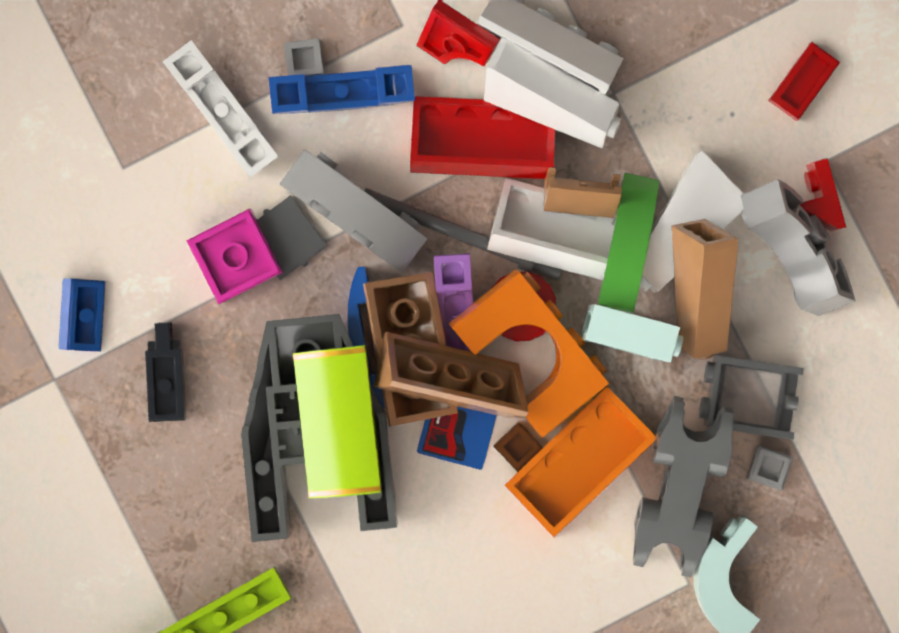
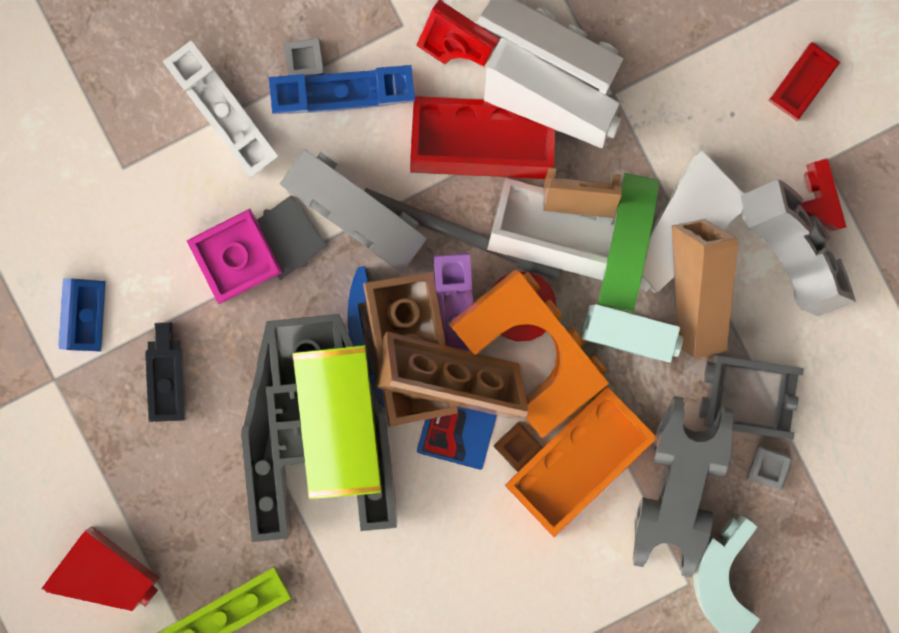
(102, 574): none -> red slope

